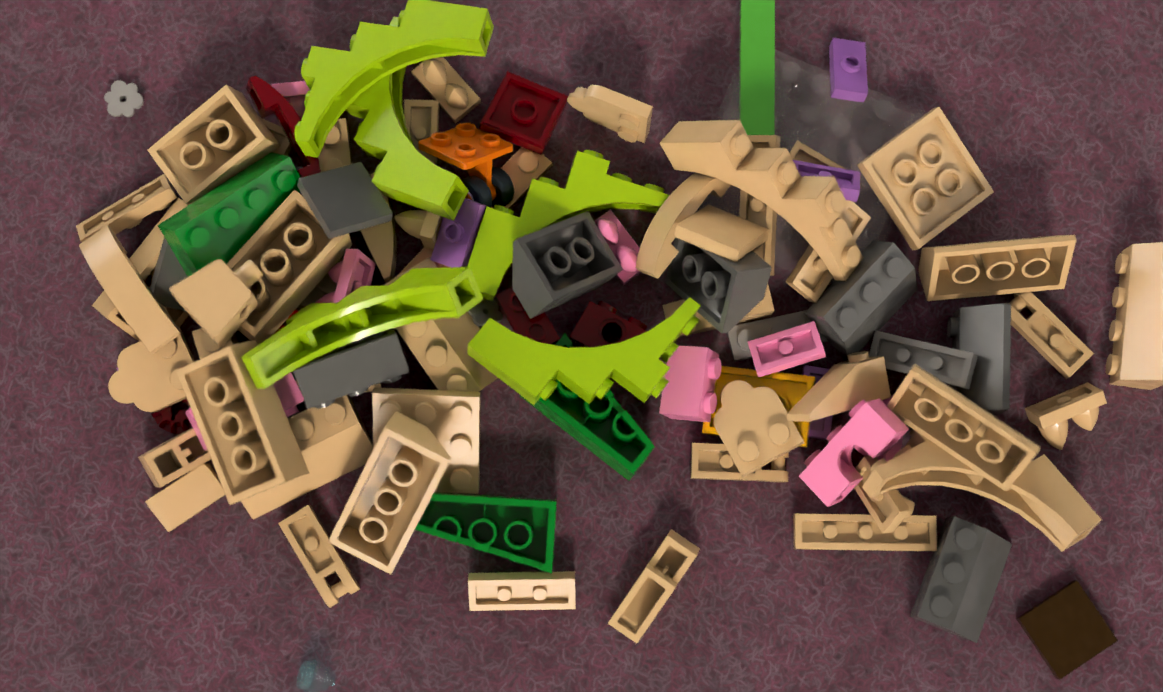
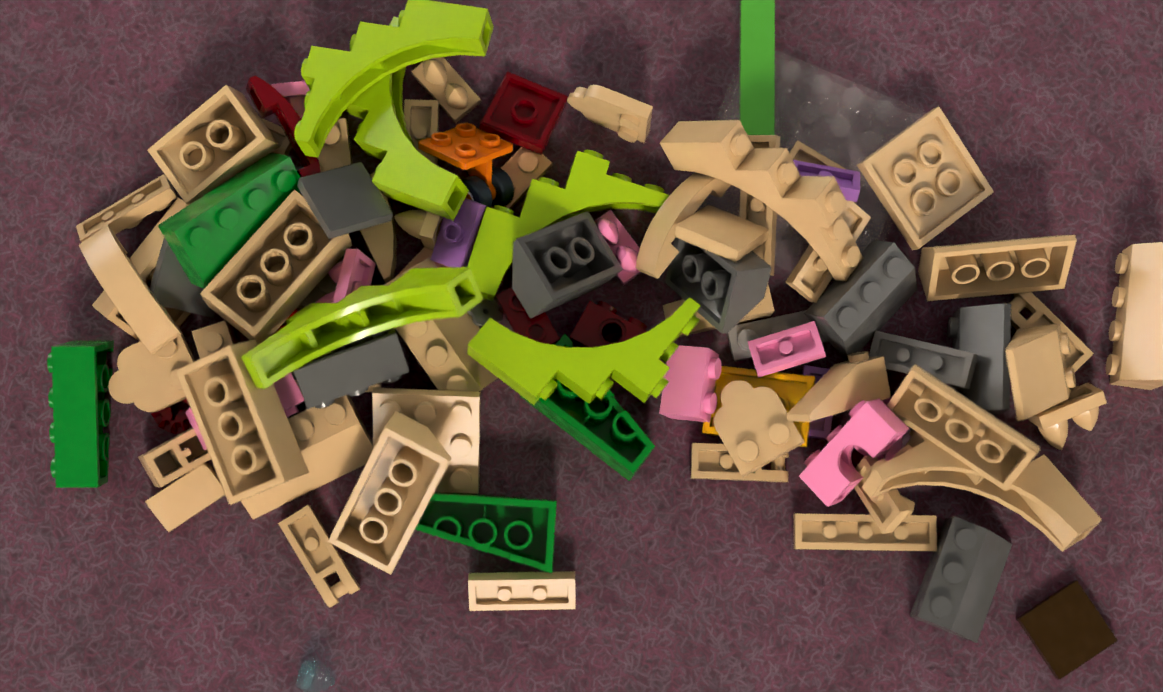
(80, 413): none -> green wedge
(119, 91): light grey plant -> none
(219, 297): tan torso -> none
(654, 586): tan slope -> none
(848, 70): medium lavender plate -> none
(1039, 369): none -> tan slope

